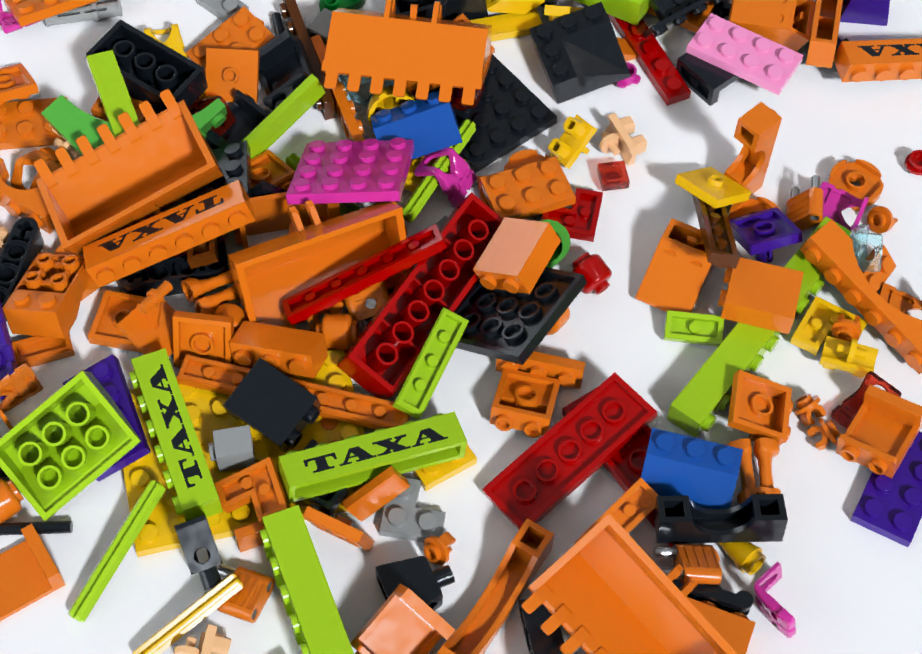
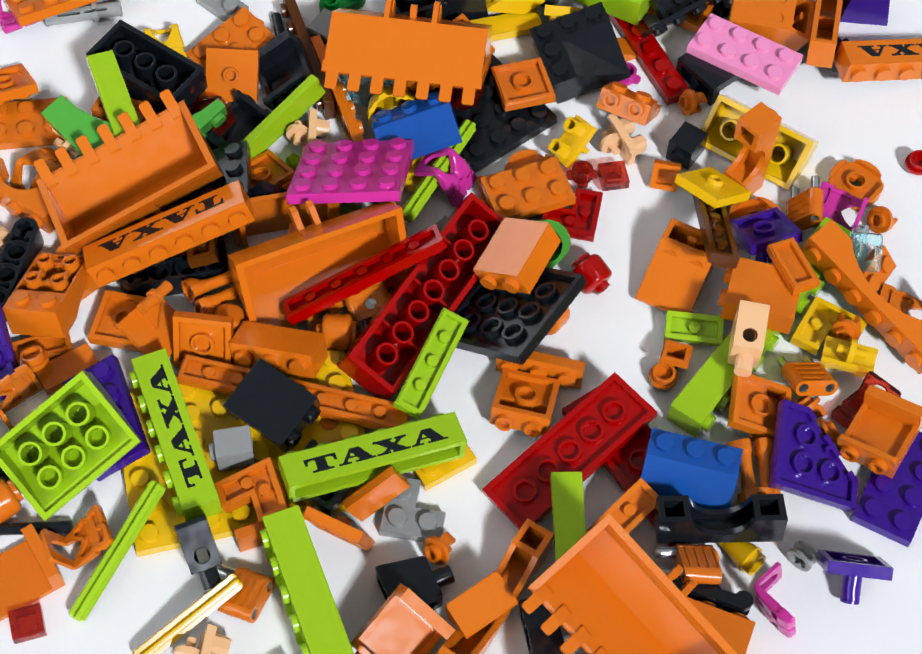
(27, 623): none -> clear red tile
(34, 357): none -> orange plate
(65, 367): none -> orange tile
(90, 531): none -> orange piece
(308, 131): none -> light nougat hips
(480, 605): none -> orange slope
(523, 84): none -> orange plate
(567, 510): none -> lime tile
(582, 173): none -> clear red plate
(628, 104): none -> orange plate
(663, 376): none -> orange plate
(664, 175): none -> orange tile
(676, 354): none -> orange slope
(686, 145): none -> black brick
(690, 101): none -> orange plate
(747, 337): none -> light nougat torso
(790, 152): none -> yellow slope
(793, 266): none -> orange tile
(802, 555): none -> light grey bush
(807, 377): none -> orange piece
(808, 461): none -> dark purple plate
(853, 568): none -> dark purple tile

